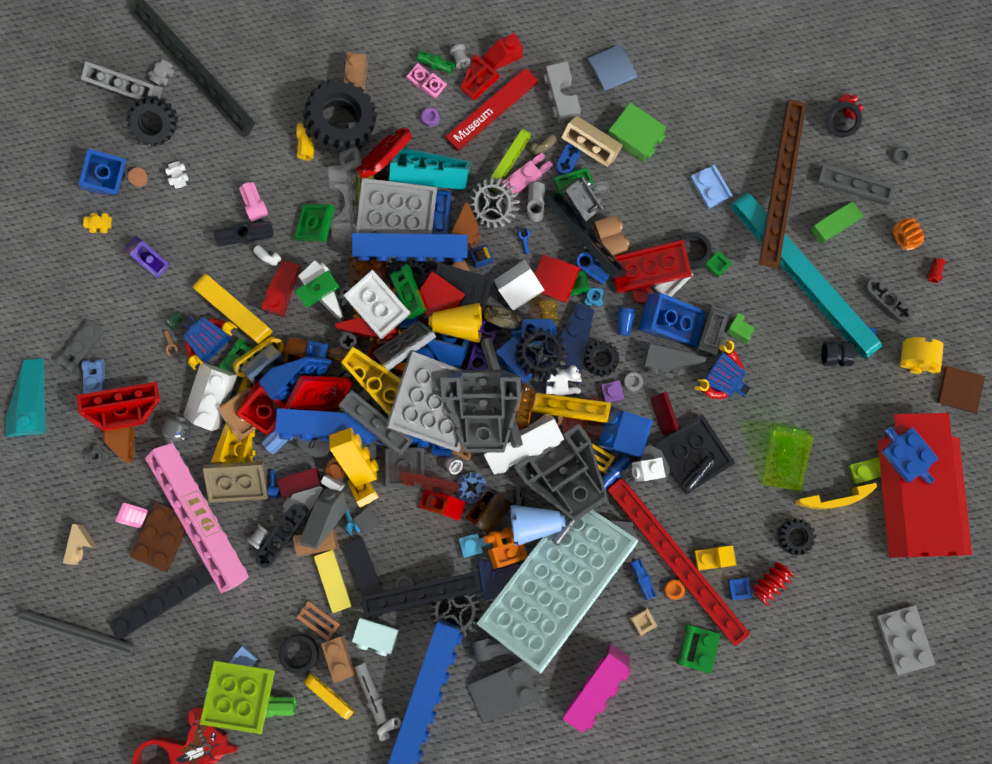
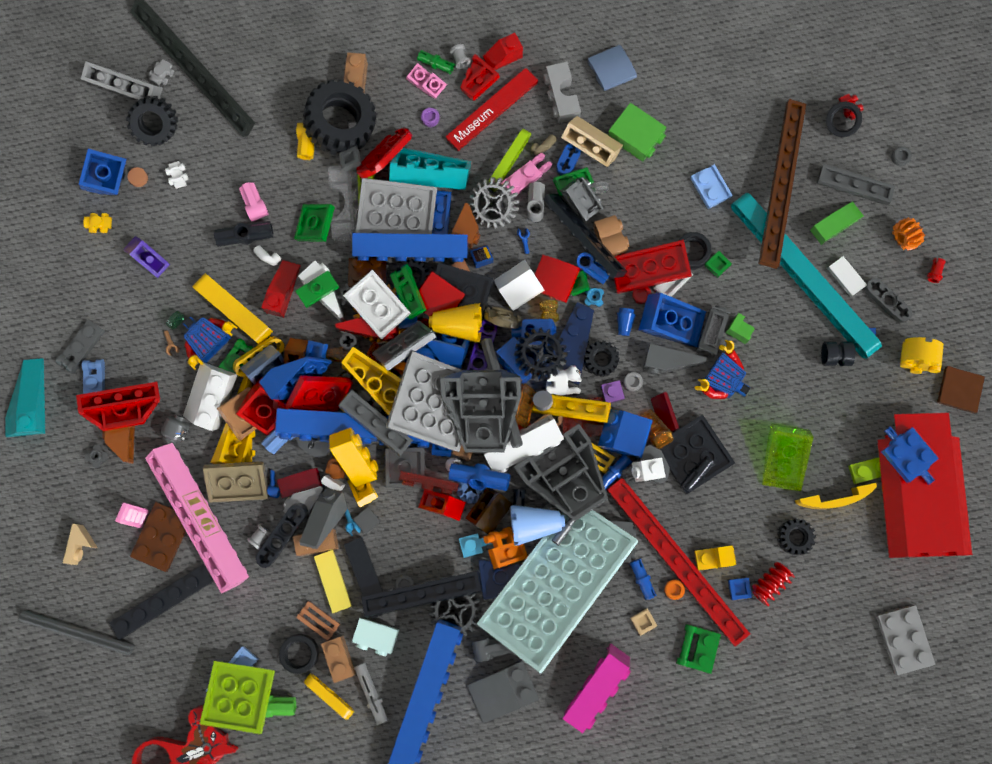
(387, 726): white arm -> none
(479, 476): none -> blue piece
(543, 400): none -> light grey tile
(662, 437): none -> clear orange slope
(846, 276): none -> white tile

